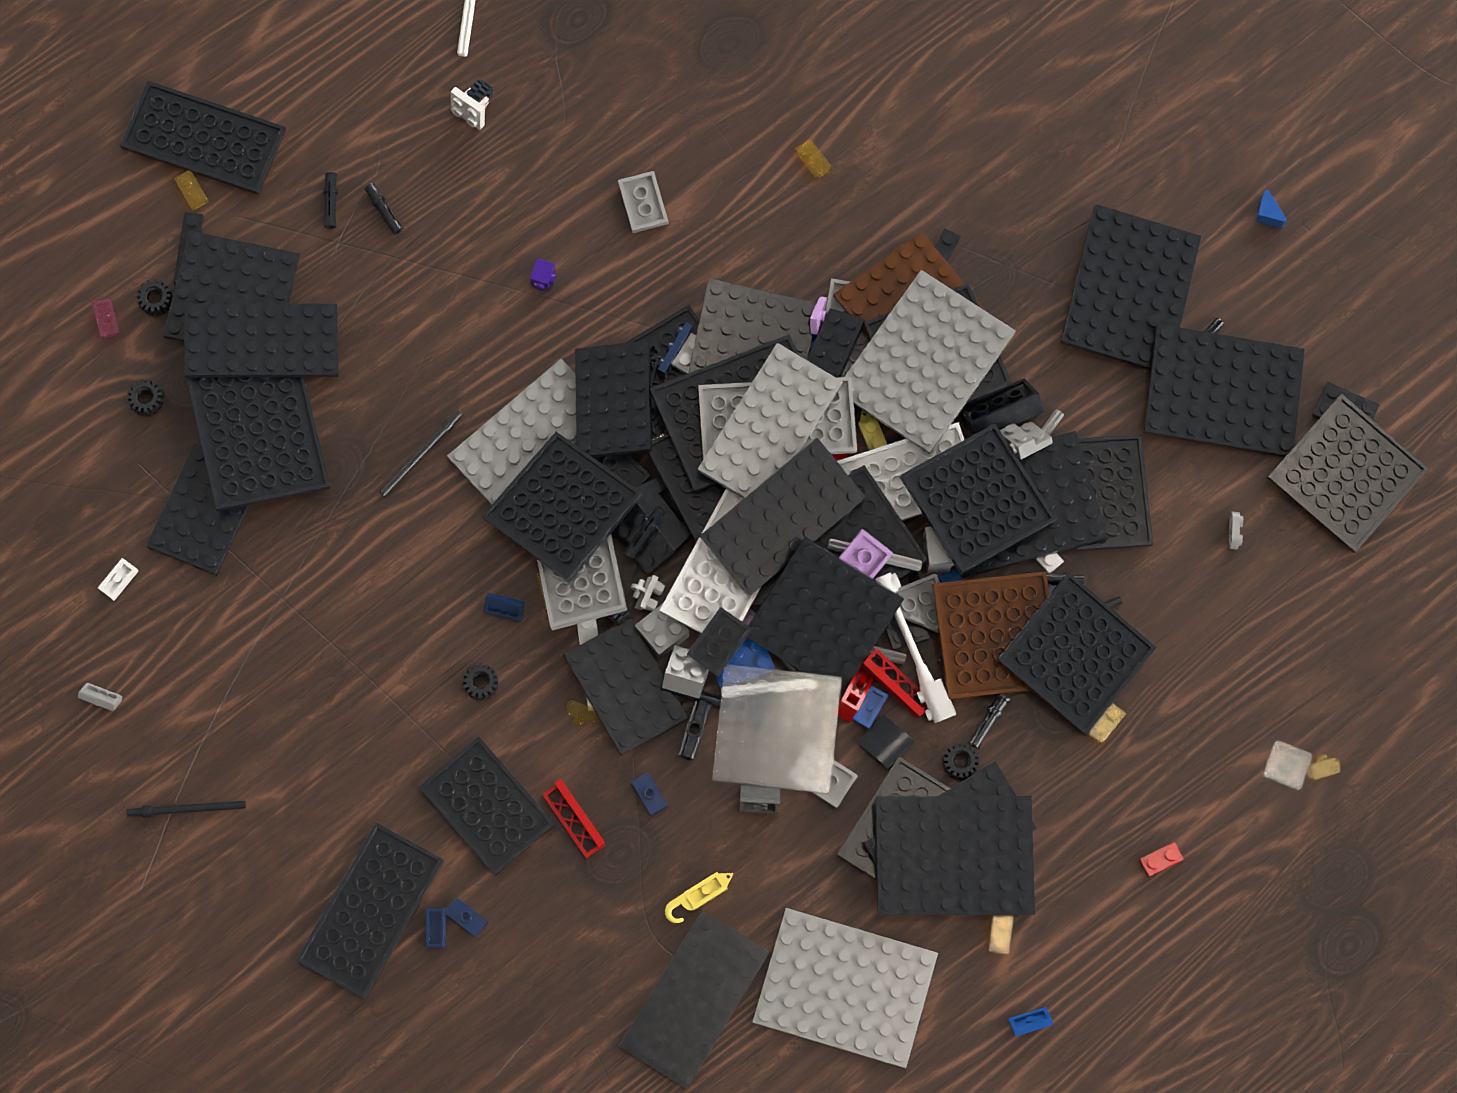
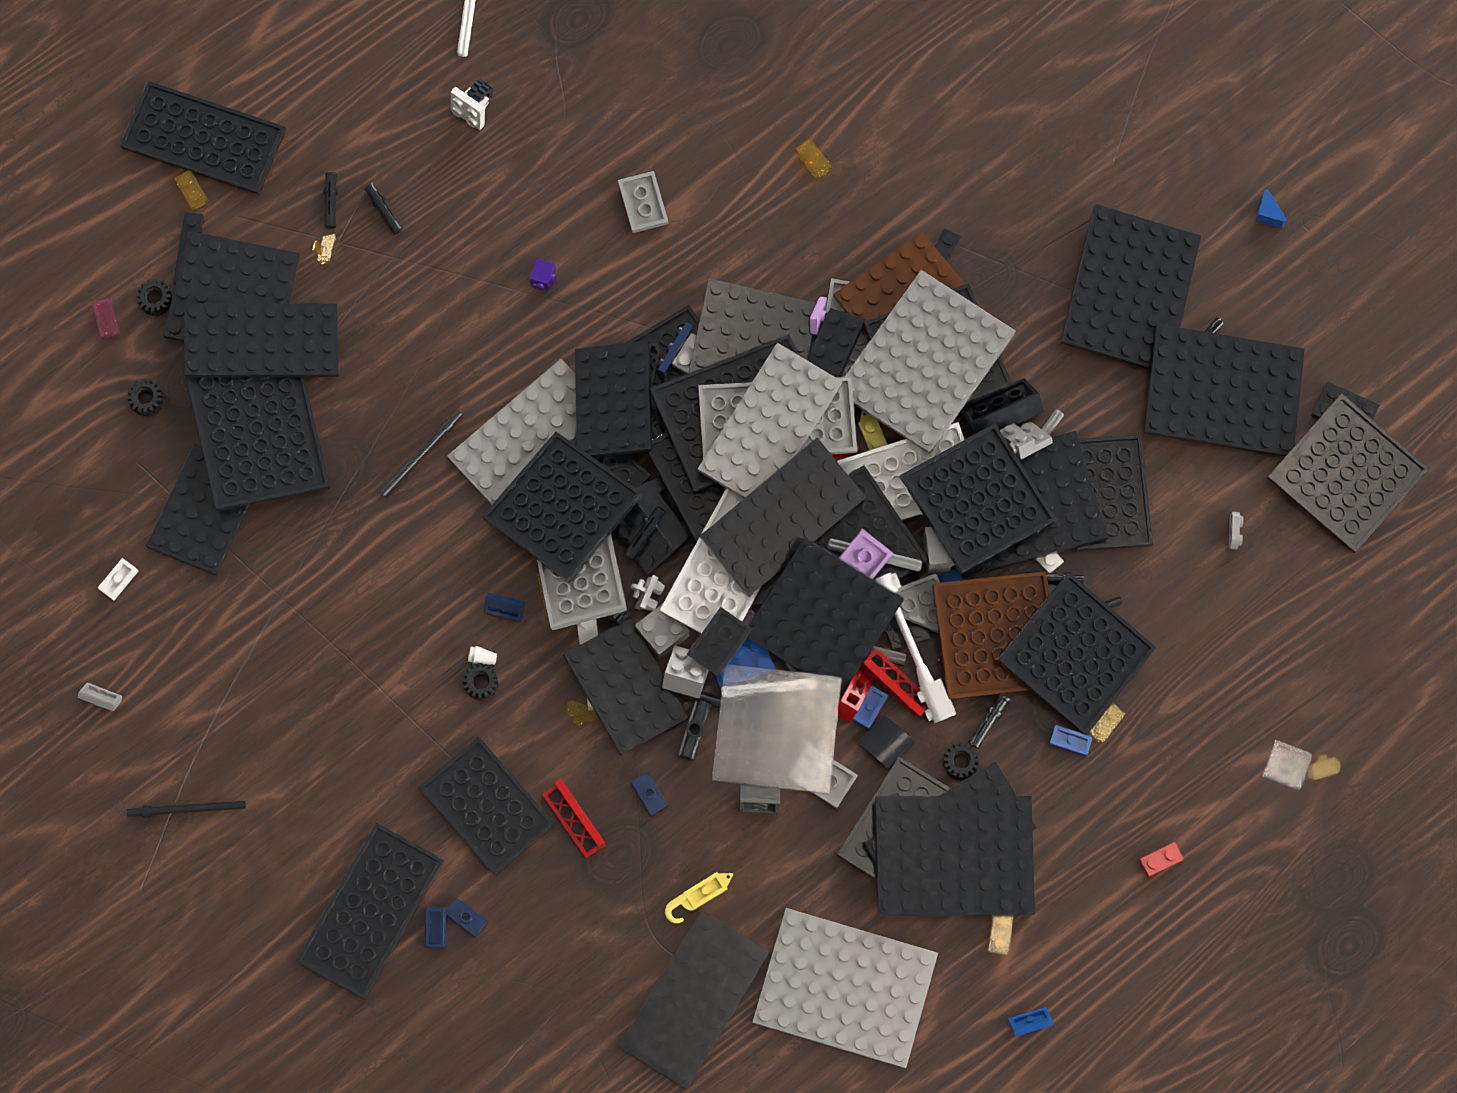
(325, 248): none -> clear yellow piece
(480, 655): none -> white cone
(1070, 740): none -> plate

